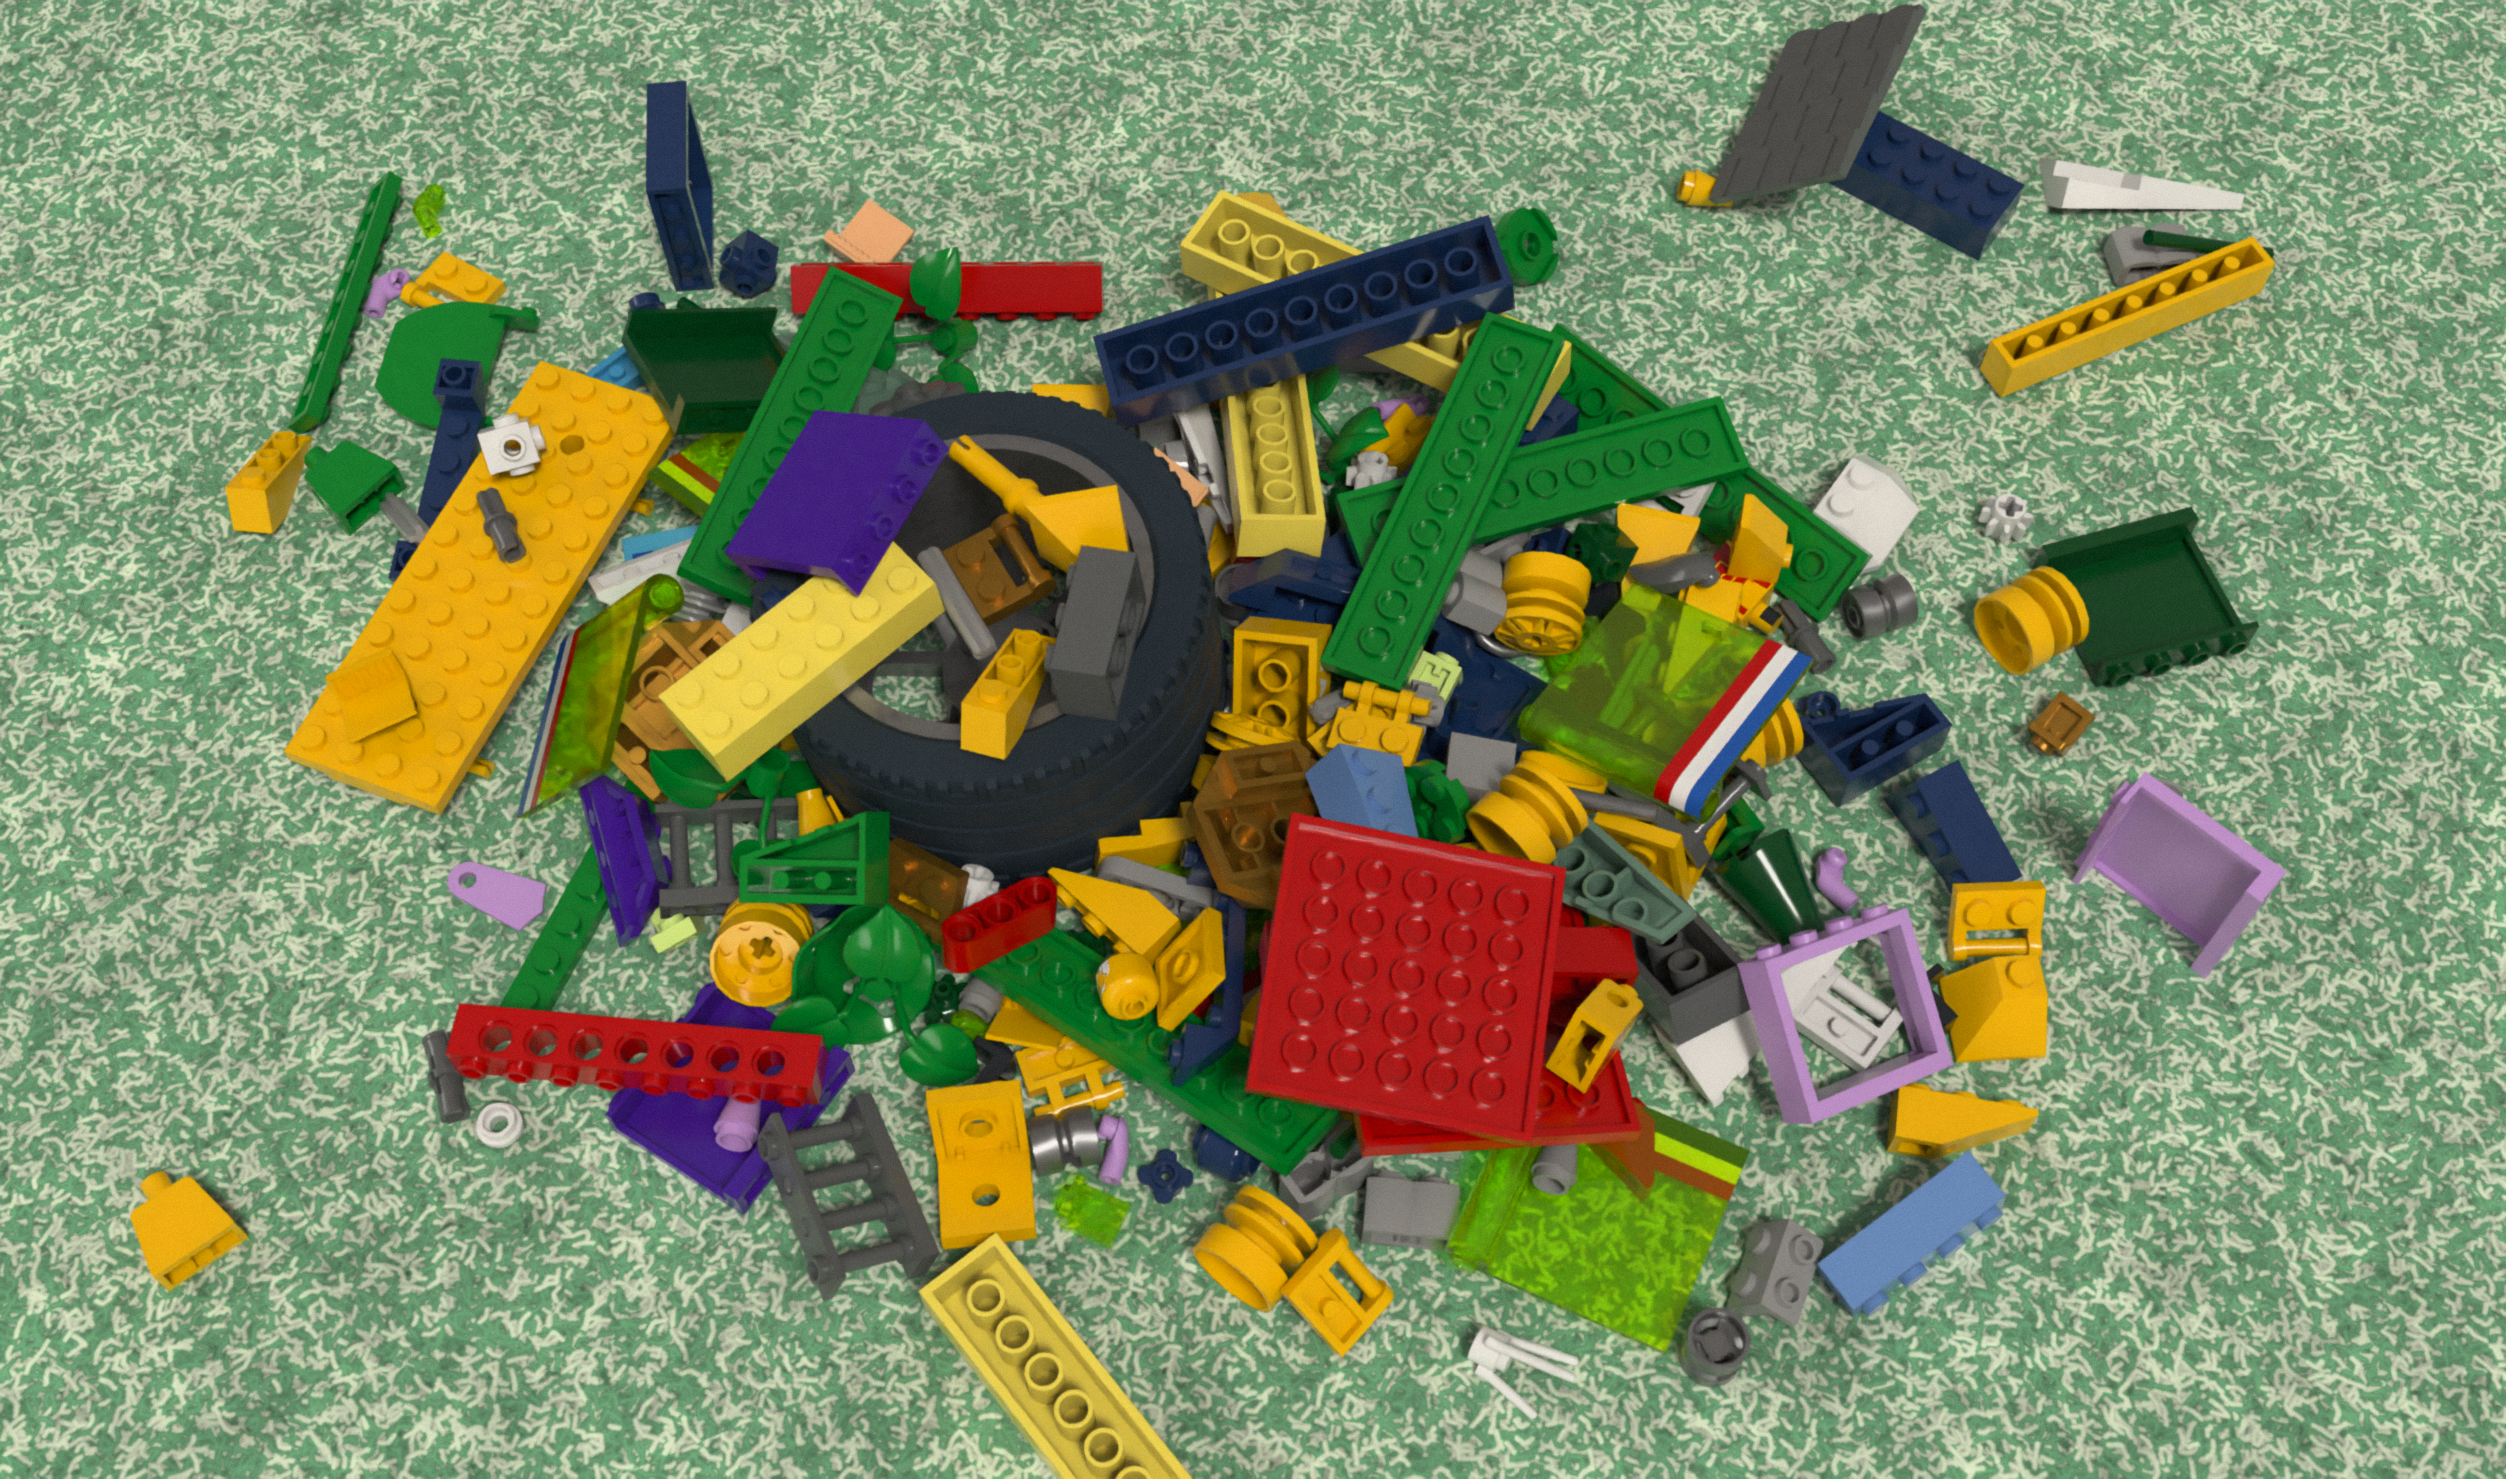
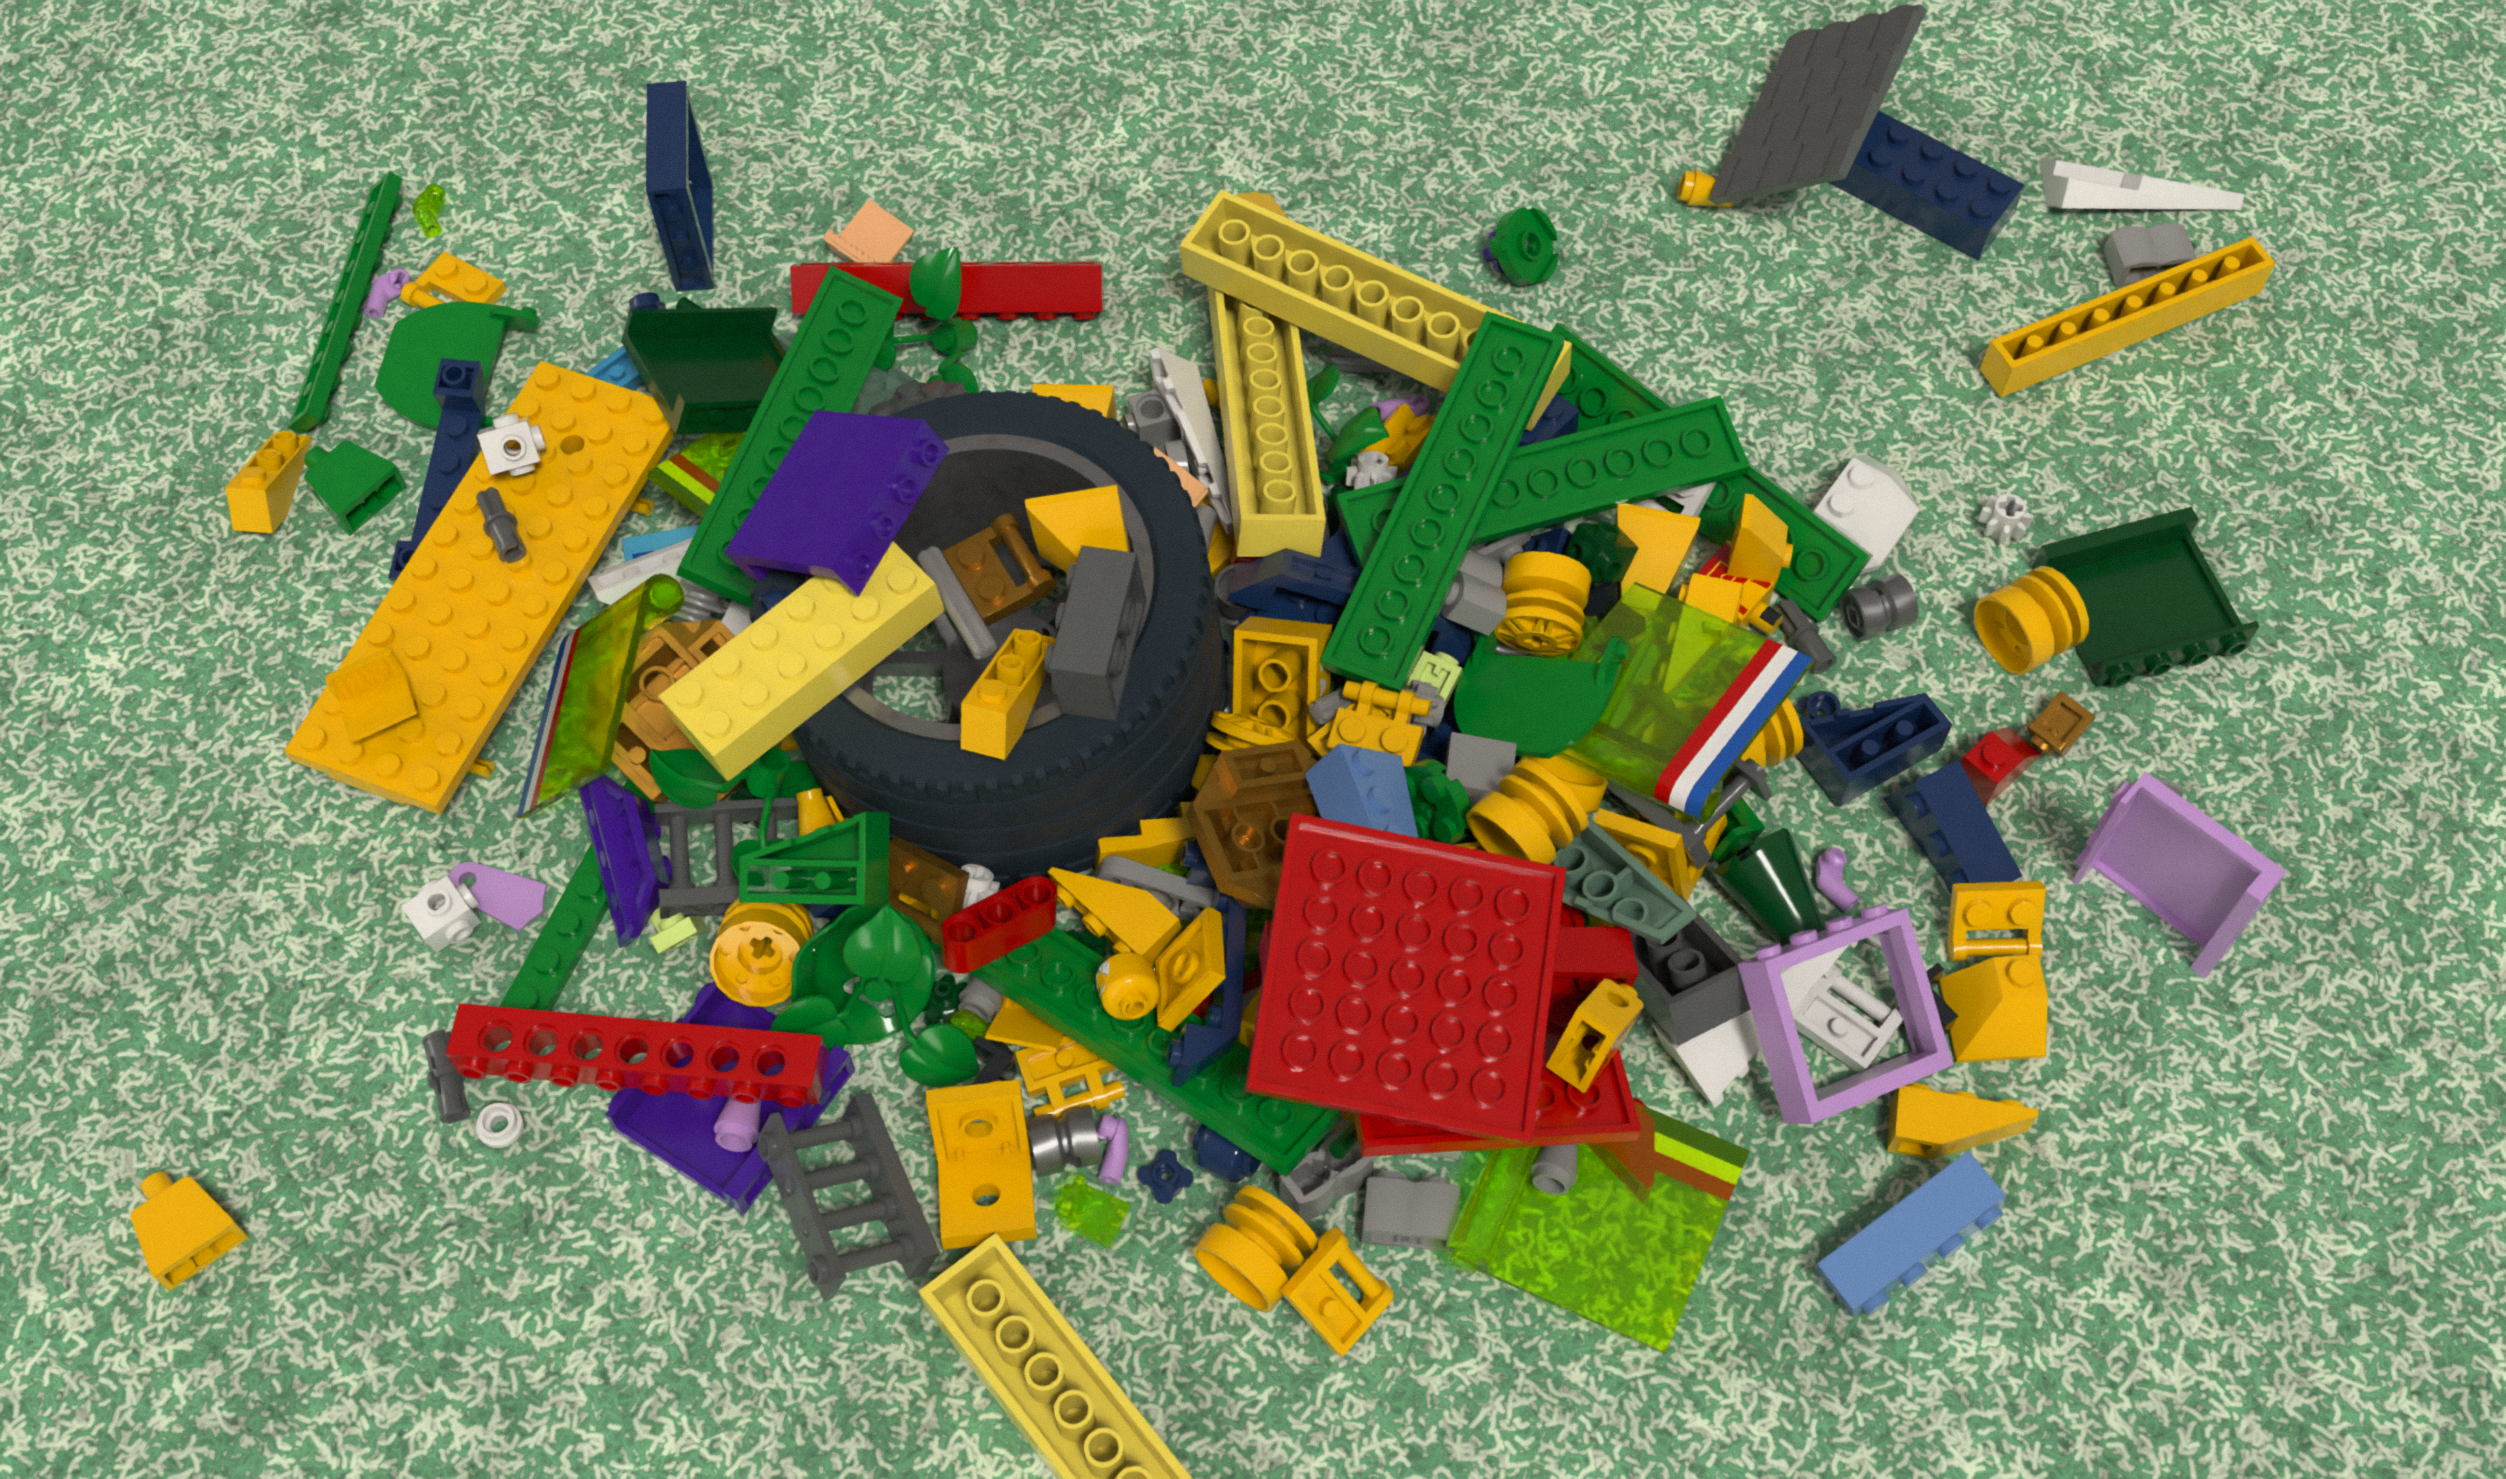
(404, 518): light grey axle -> none
(443, 913): none -> white brick
(749, 264): dark blue brick -> none
(995, 476): yellow pin -> none
(1305, 322): dark blue brick -> none
(1496, 1351): white plant -> none
(1534, 700): none -> green piece
(1616, 805): flat silver bar -> none
(1677, 572): dark grey arm -> none
(1714, 1347): flat silver wheel -> none
(1775, 1271): light grey bracket -> none
(1997, 762): none -> red slope
(2188, 242): dark green bar -> none

